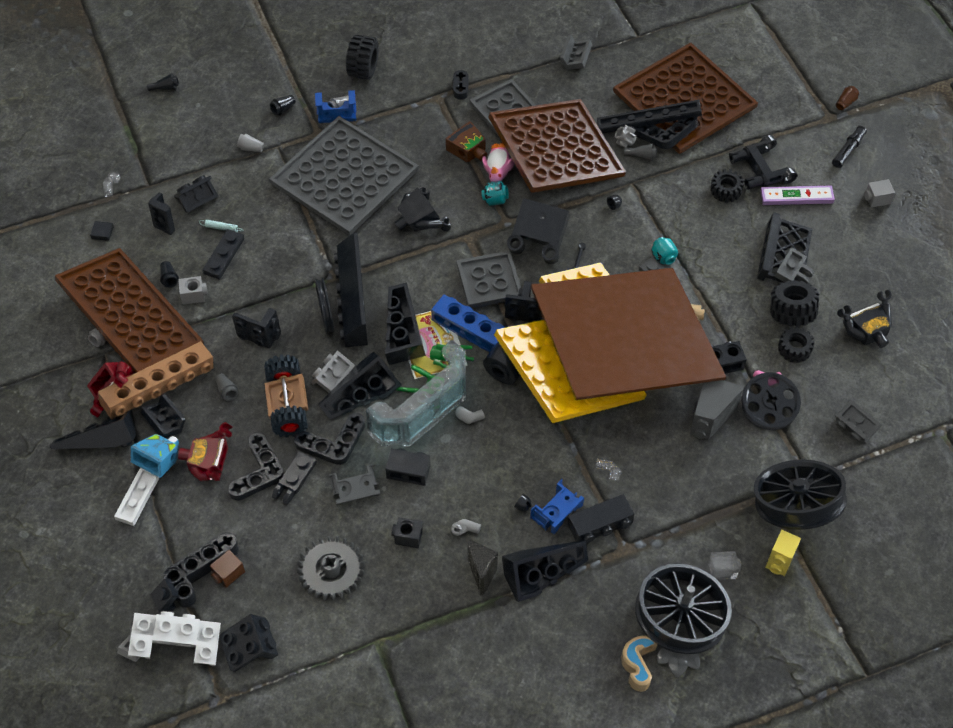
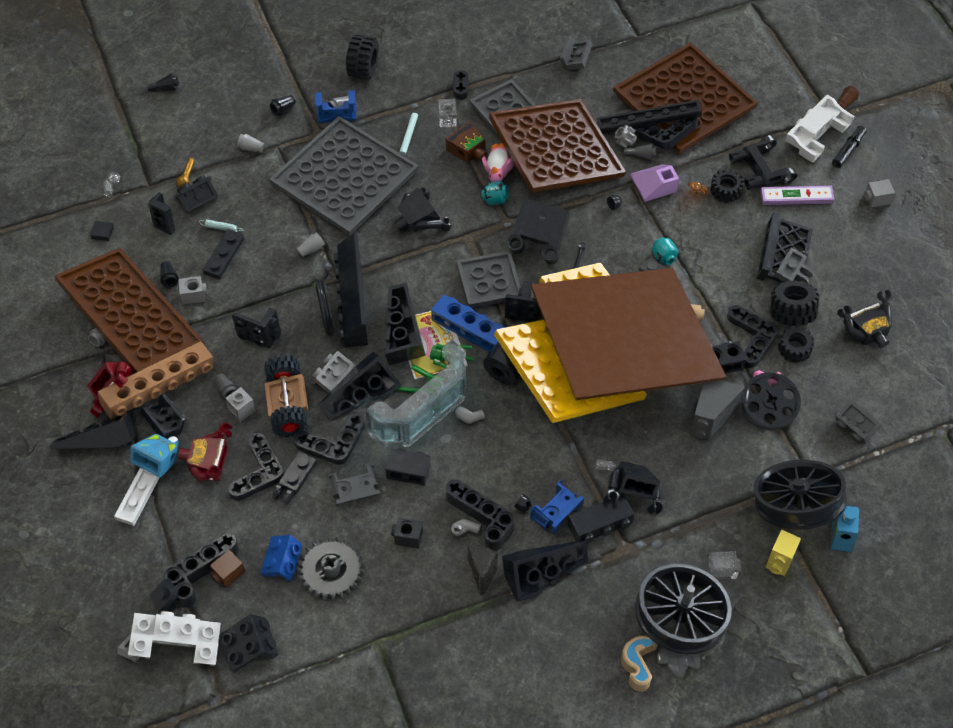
(184, 179): none -> pearl gold bar
(240, 404): none -> light grey brick
(281, 557): none -> blue bracket
(310, 245): none -> light grey cone
(408, 134): none -> light aqua bar
(447, 113): none -> clear brick
(459, 494): none -> black beam
(636, 481): none -> black torso
(656, 181): none -> lavender slope
(696, 186): none -> clear orange plant
(760, 335): none -> black beam
(815, 124): none -> white bracket
(846, 524): none -> dark azure torso

